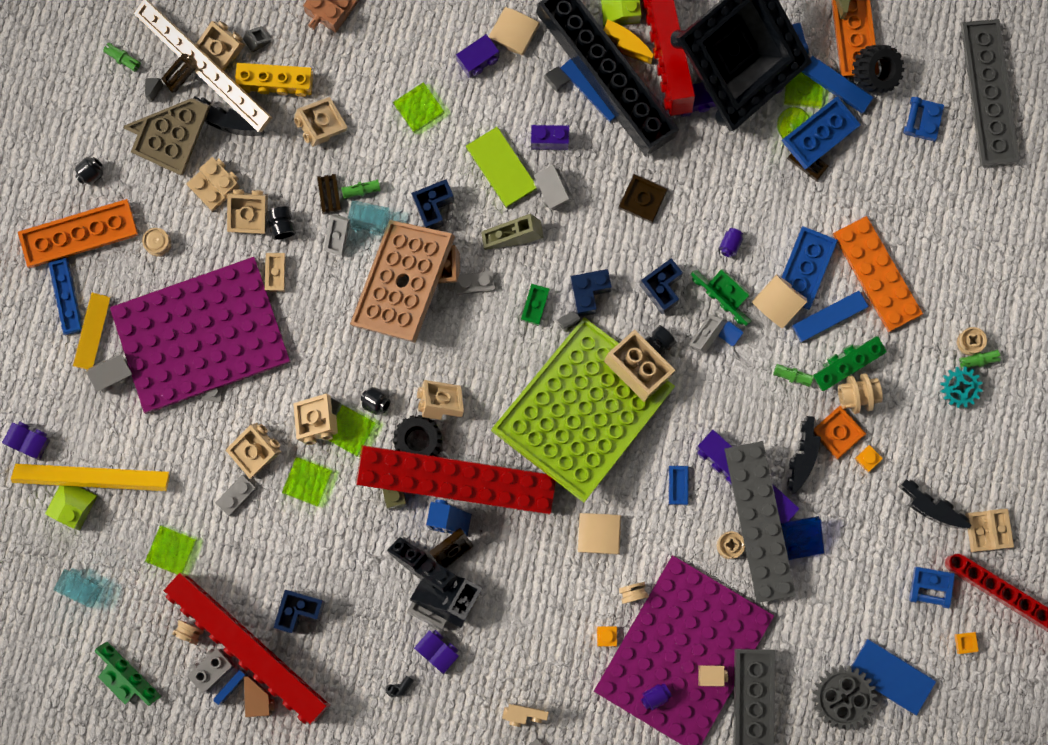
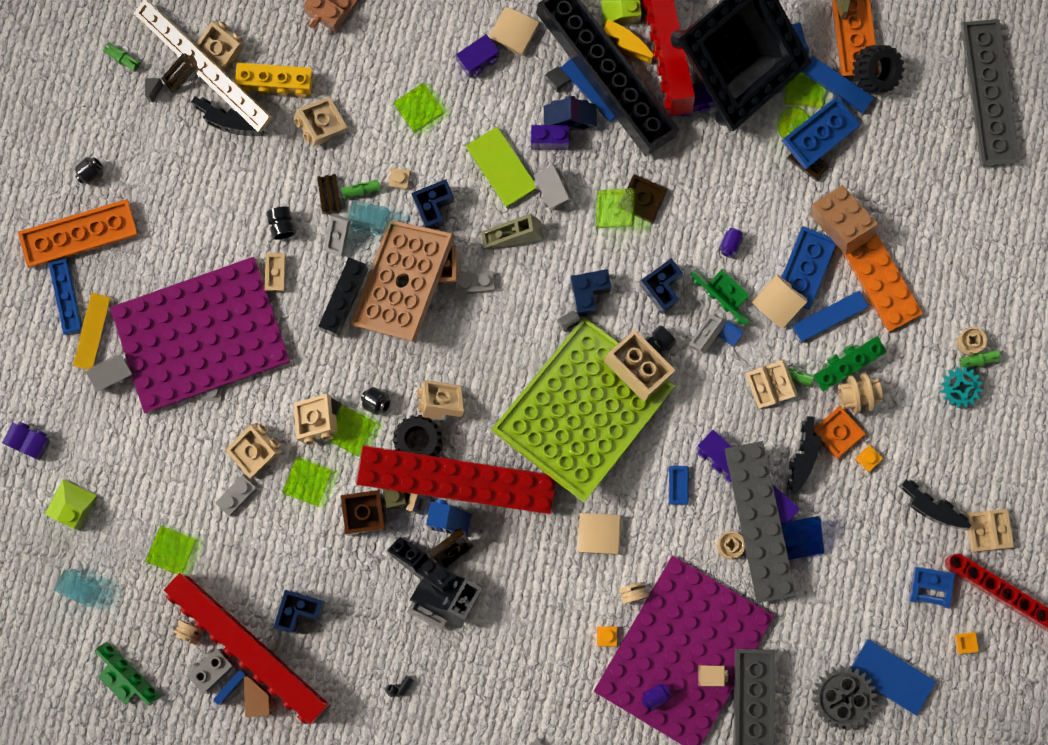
(90, 477): yellow tile -> none
(156, 242): tan wheel -> none
(170, 134): dark tan wing -> none
(213, 183): tan plate -> none
(247, 211): tan plate -> none
(256, 38): dark grey slope -> none
(343, 297): none -> black brick
(363, 512): none -> reddish brown brick
(399, 179): none -> tan plate
(416, 503): none -> tan plate
(436, 651): dark purple brick -> none
(518, 714): tan plate -> none
(535, 304): green plate -> none
(571, 112): none -> dark blue brick
(615, 208): none -> clear neon green tile
(771, 383): none -> tan slope
(844, 219): none -> medium nougat brick
(929, 120): blue plate -> none

